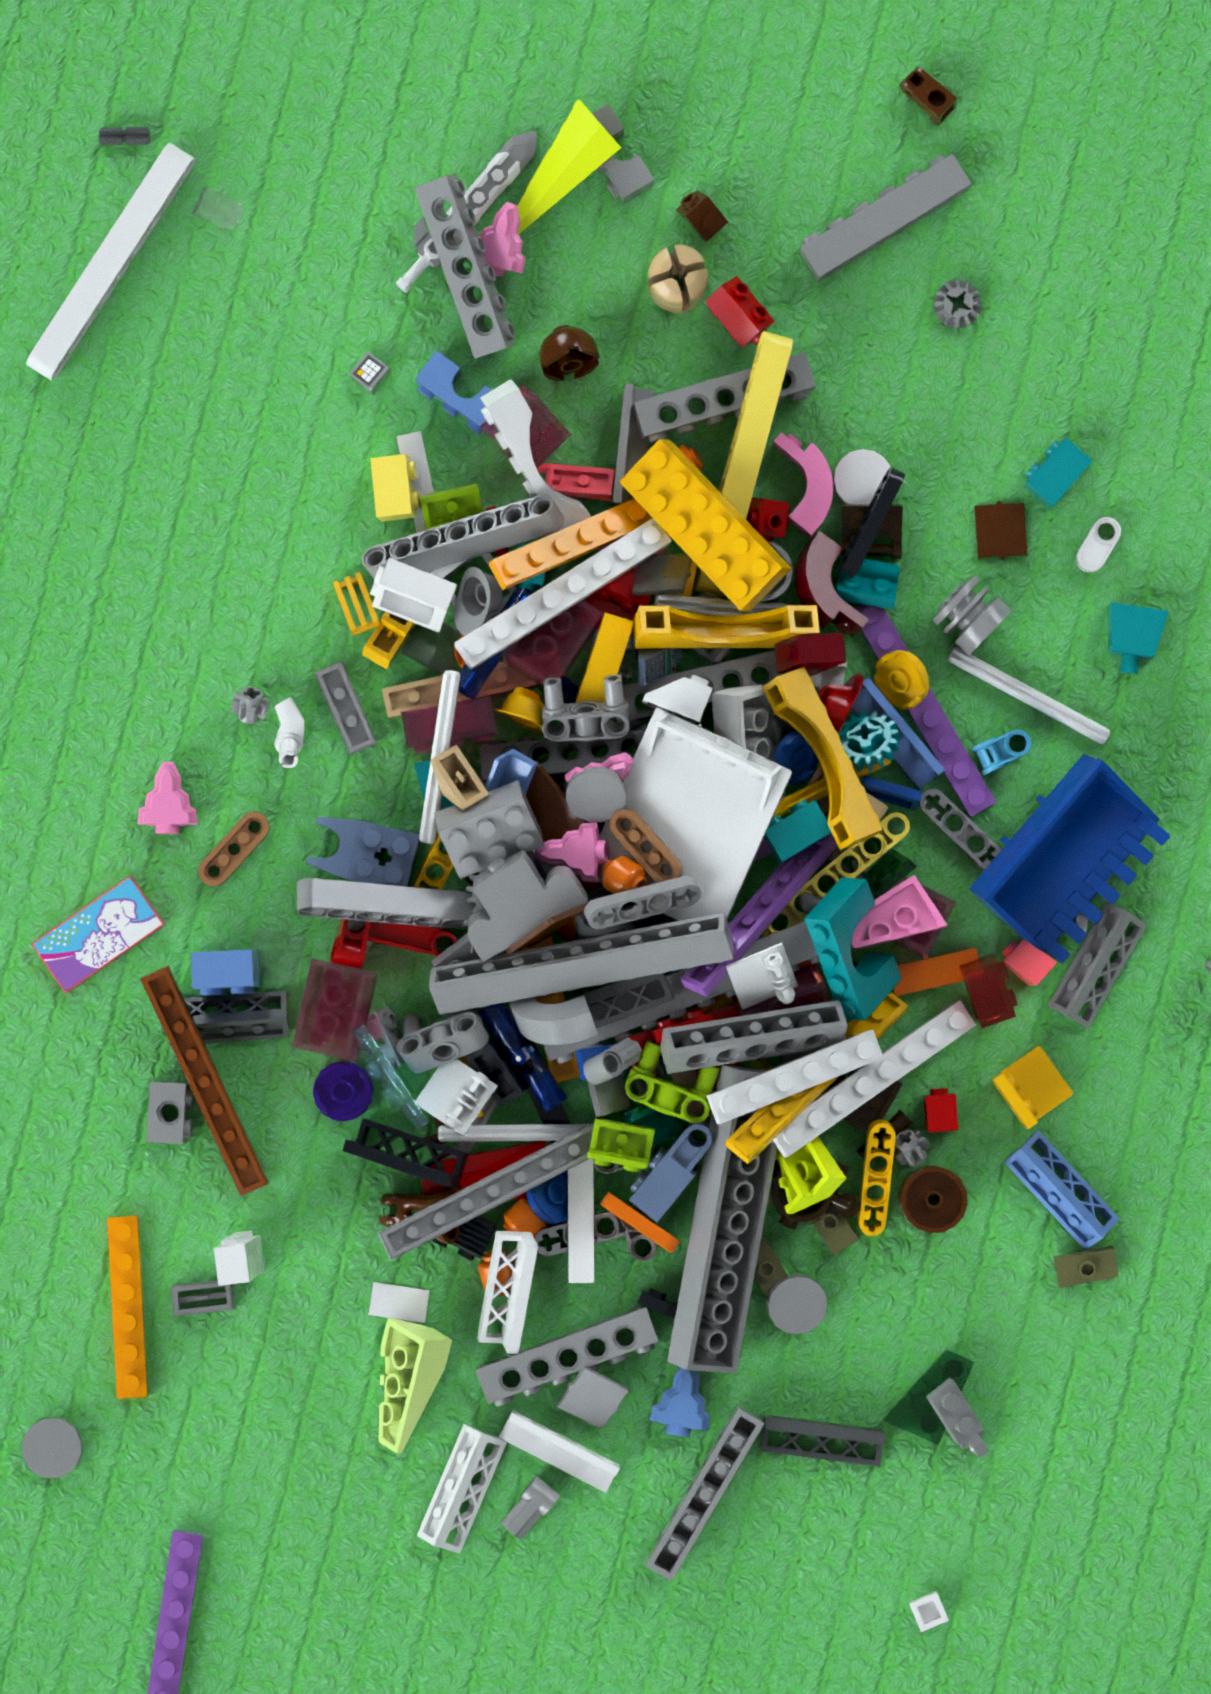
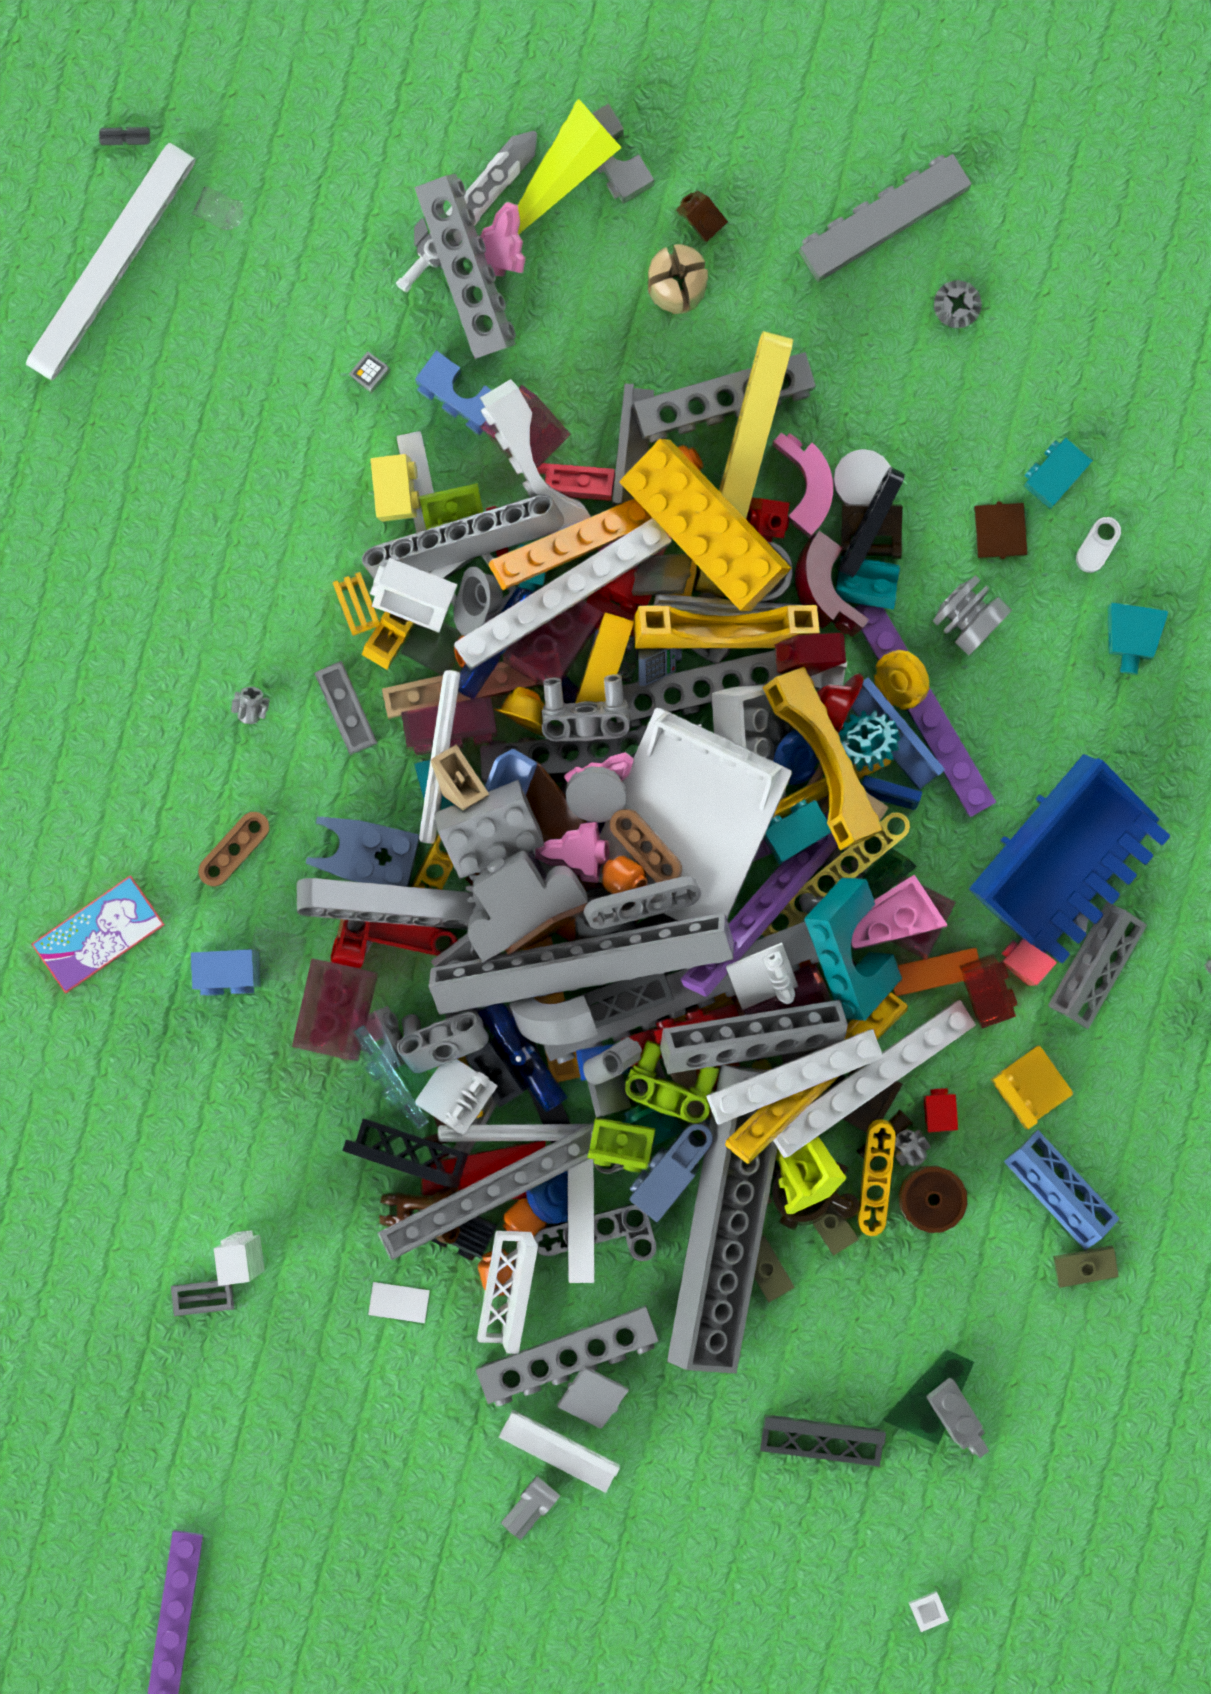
(52, 1447): light grey tile -> none
(127, 1307): light orange plate -> none
(158, 1128): light grey brick -> none
(167, 804): bright pink rock -> none
(204, 1080): dark orange tile -> none
(233, 1026): dark grey fence -> none
(290, 733): white arm -> none
(343, 1091): dark purple tile -> none
(413, 1367): yellowish green wedge -> none
(456, 1488): white fence -> none
(567, 352): reddish brown cylinder -> none
(640, 1222): orange beam -> none
(656, 1300): black plate -> none
(682, 698): white slope -> none
(682, 1406): medium blue rock -> none
(704, 1493): light grey brick -> none
(739, 312): red brick -> none
(796, 1304): light grey tile -> none
(929, 95): reddish brown leg -> none
(967, 830): light grey beam -> none
(1000, 751): medium azure piece -> none
(1029, 695): white axle -> none

